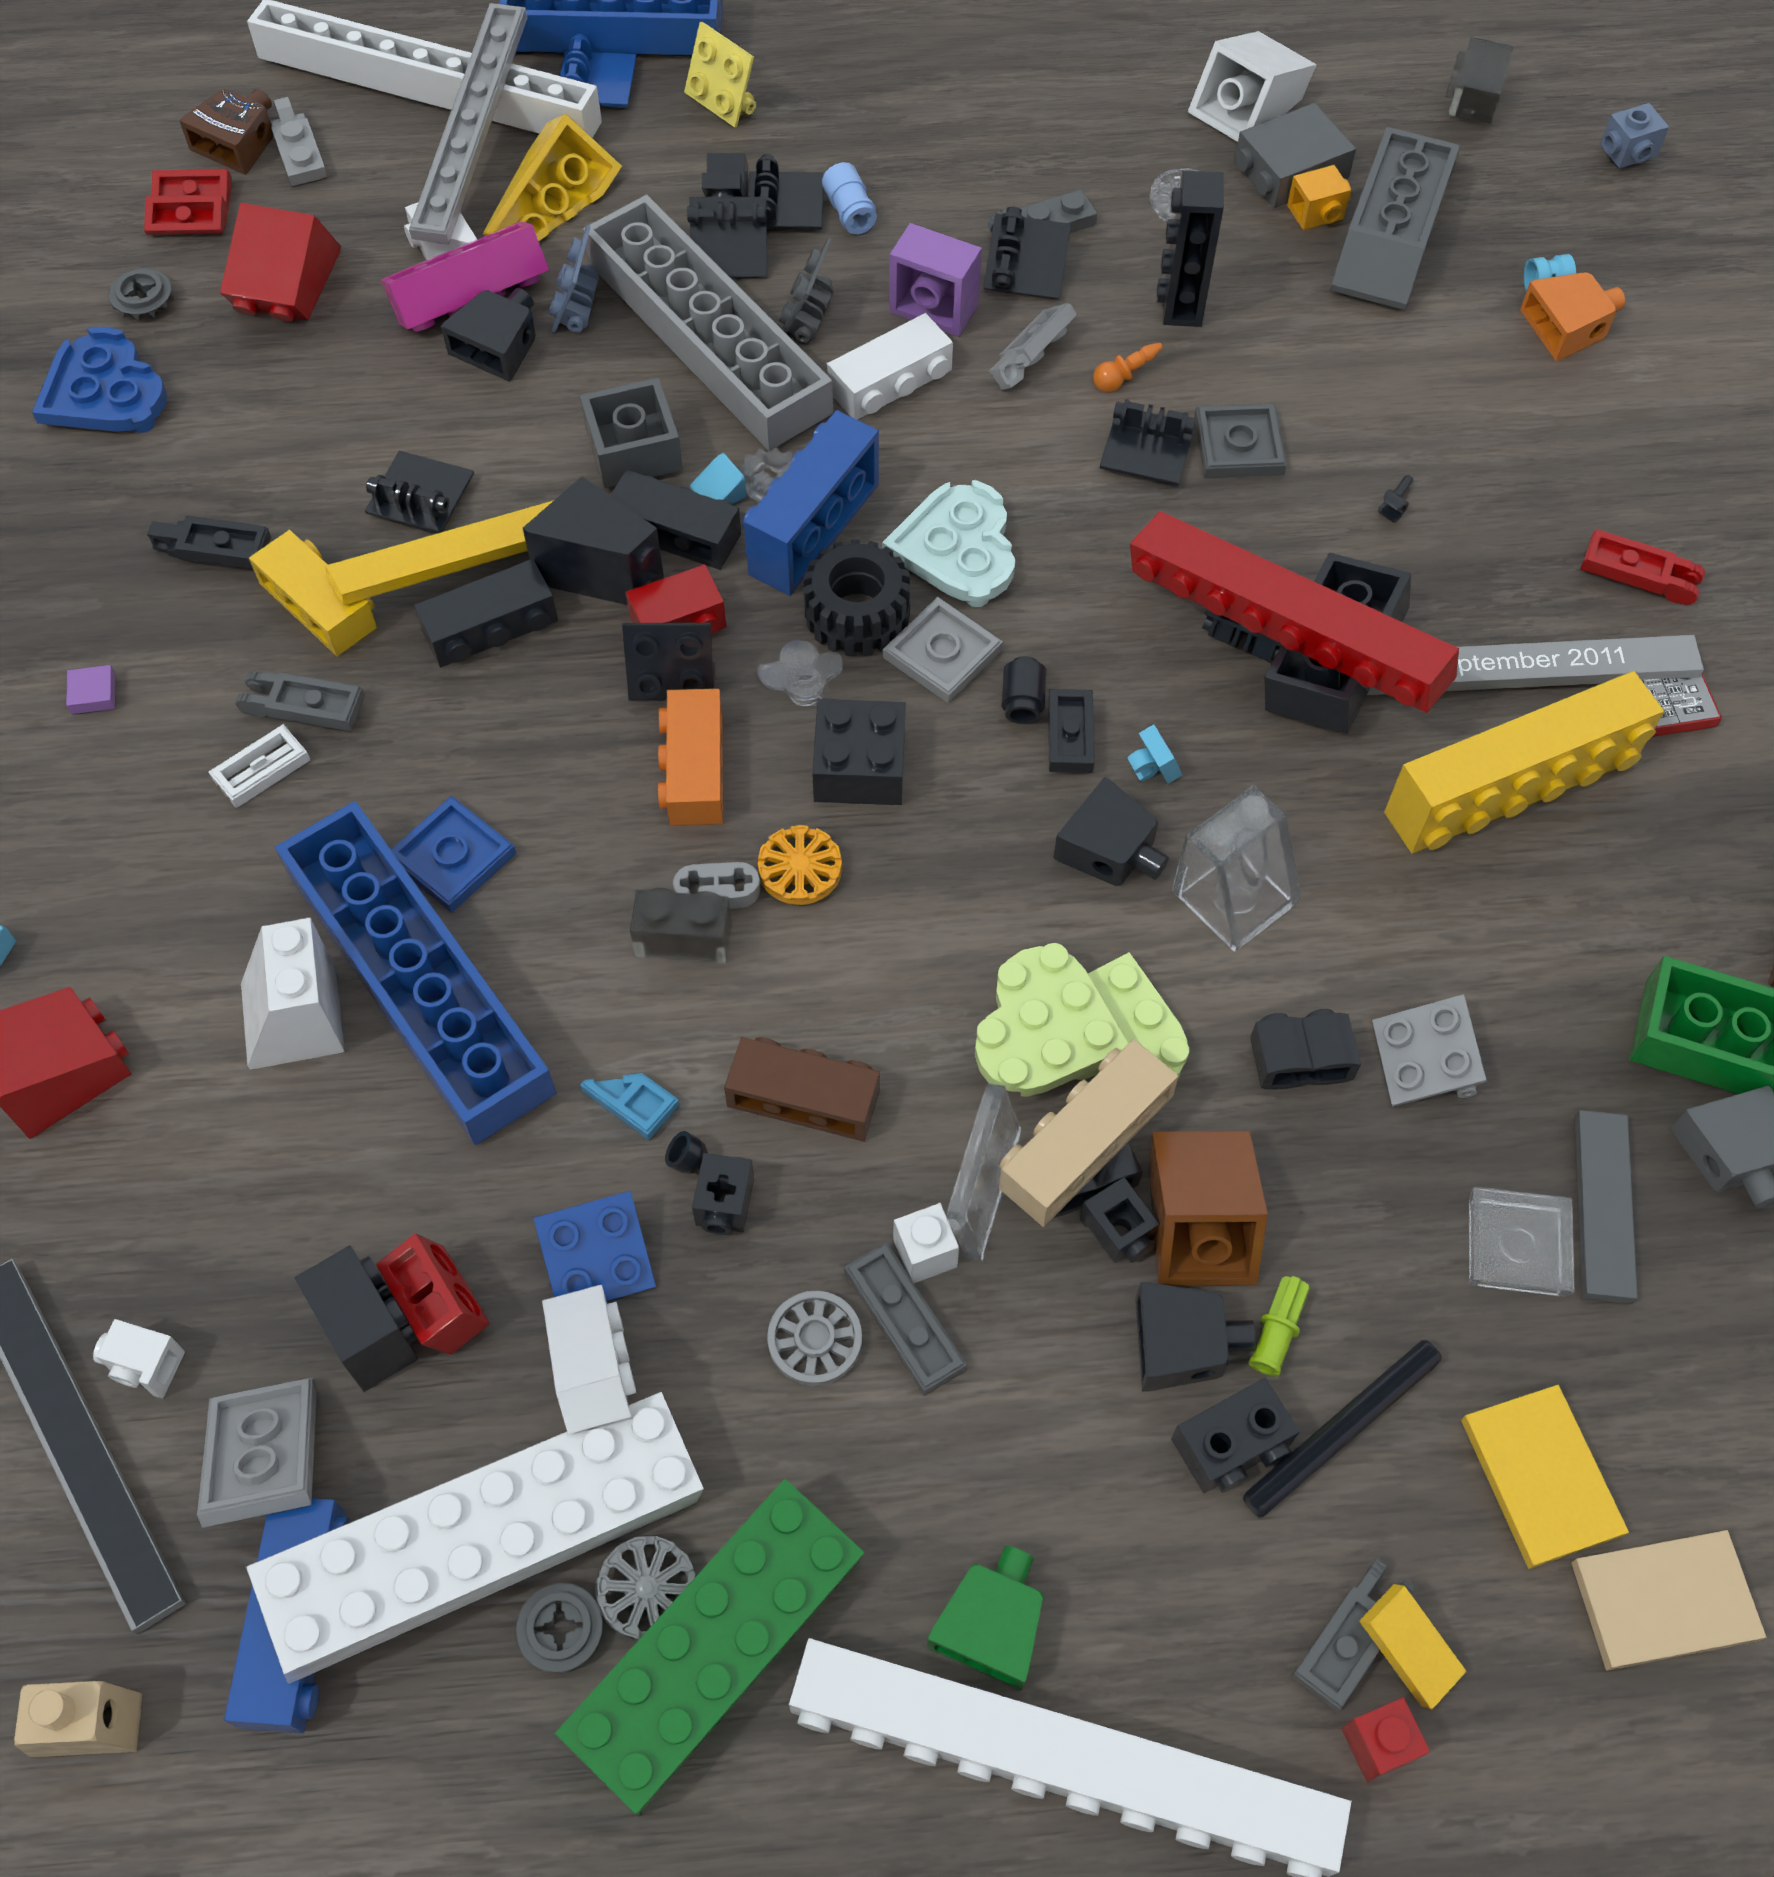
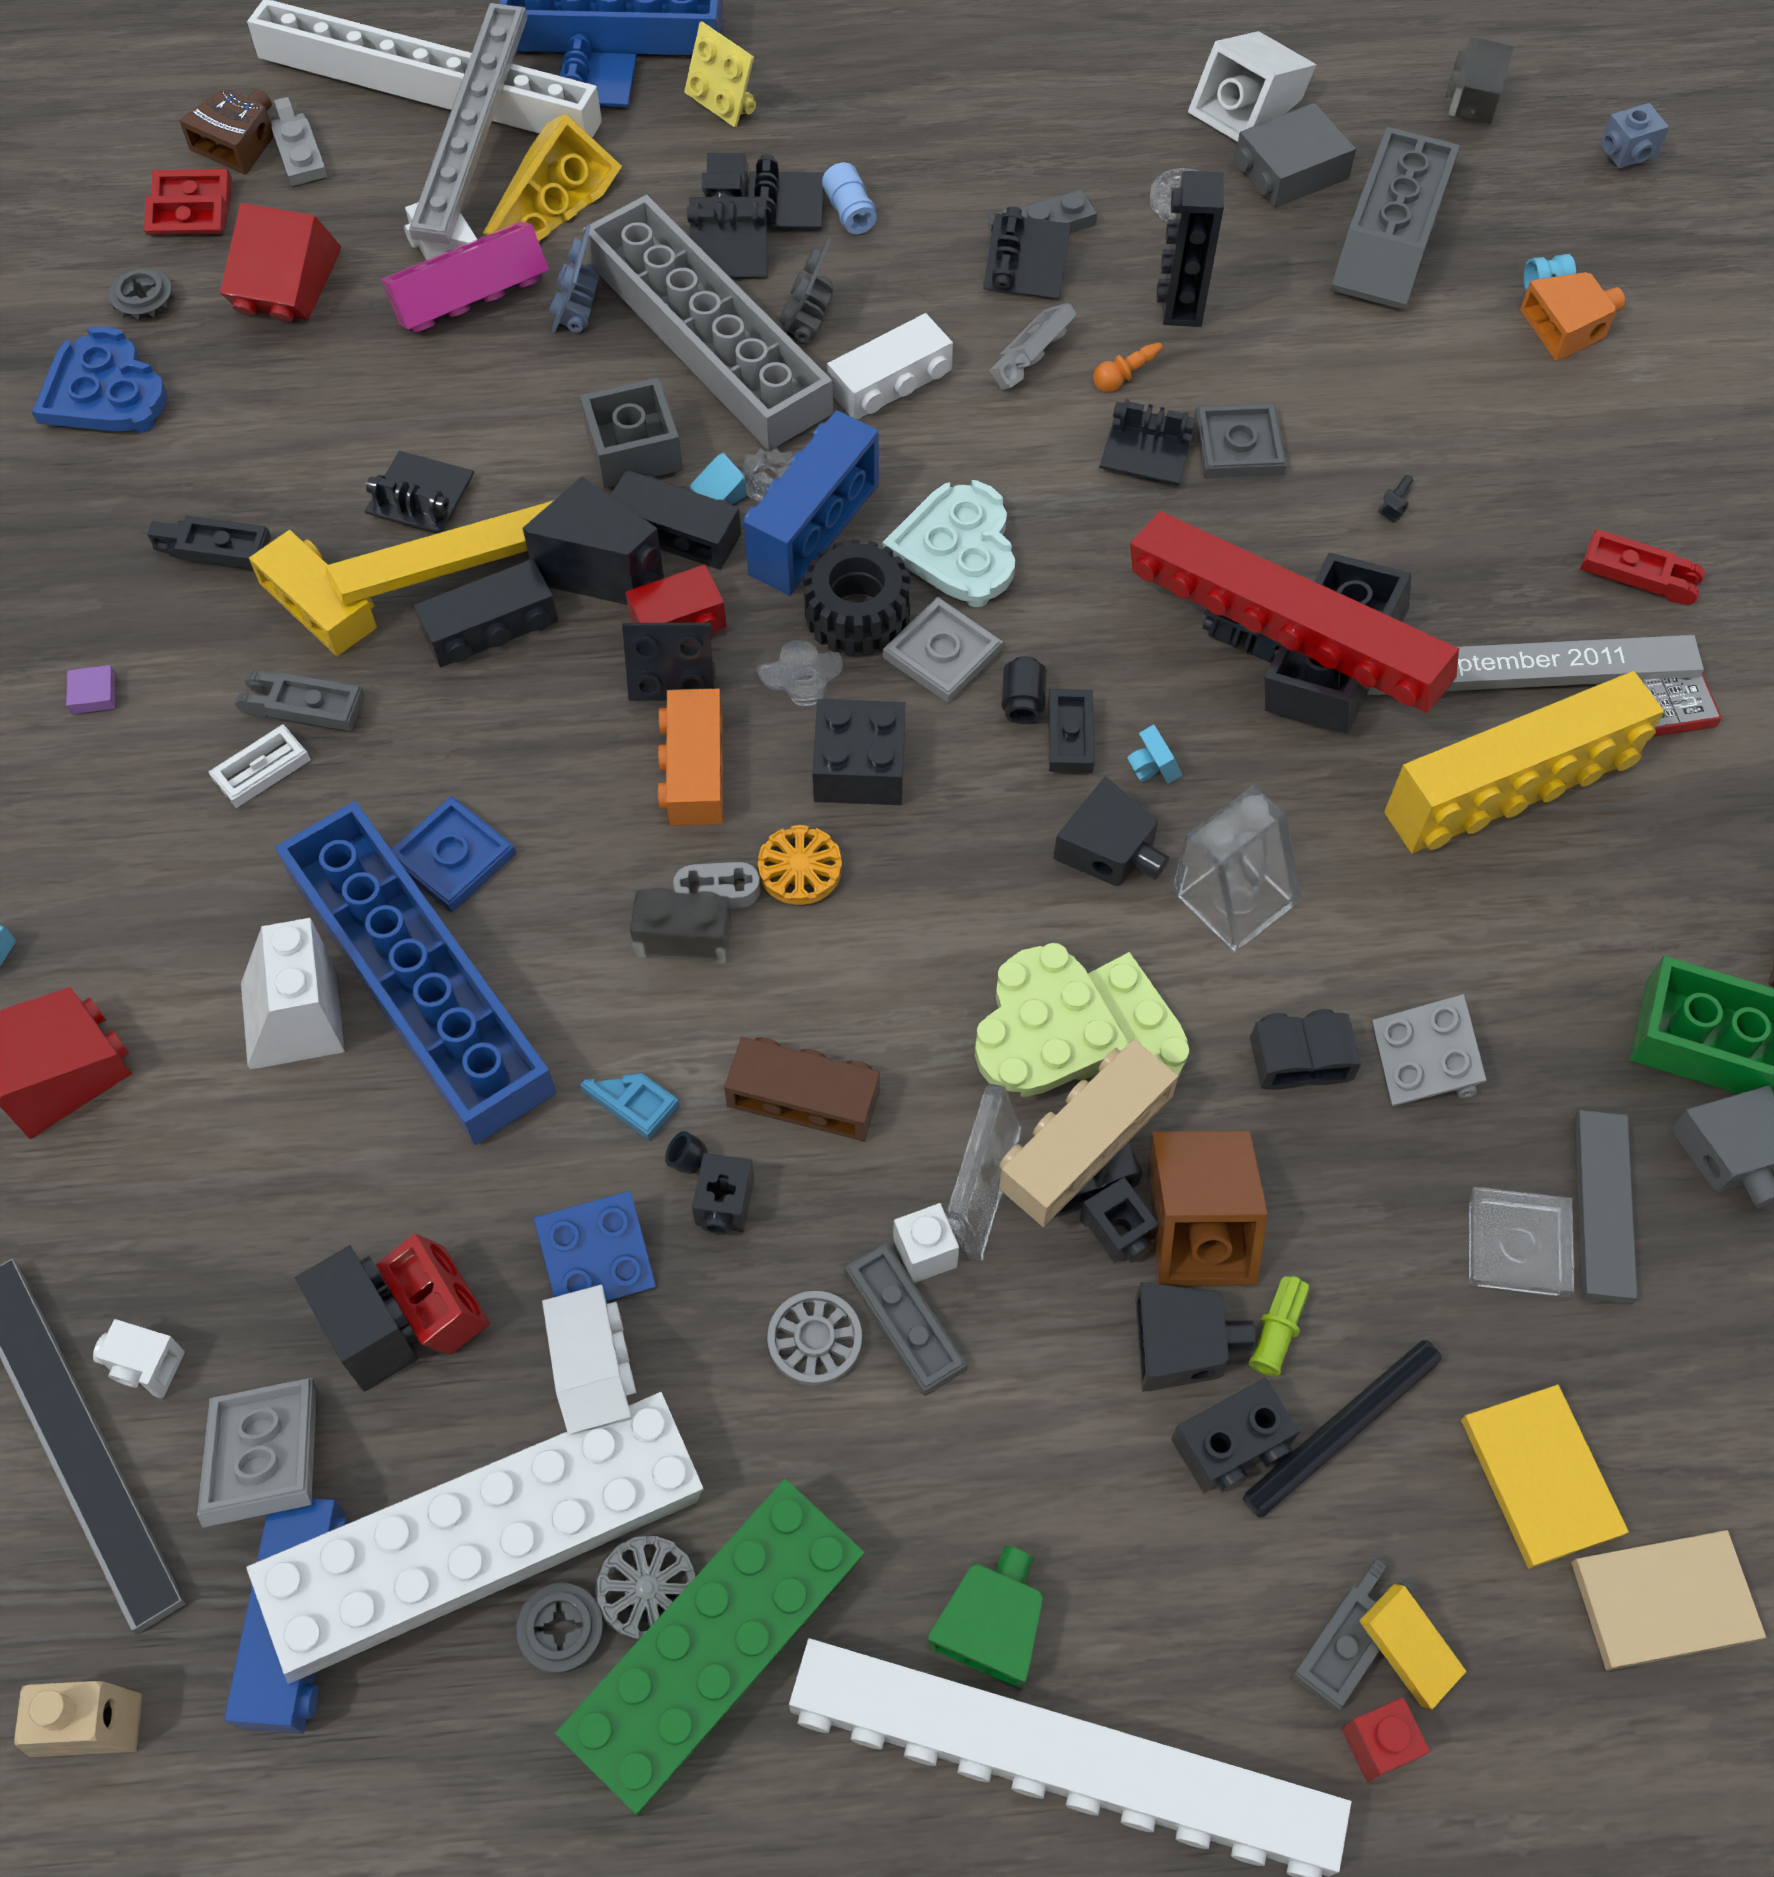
(492, 332): black torso -> none
(935, 278): medium lavender brick -> none
(1319, 197): light orange brick -> none

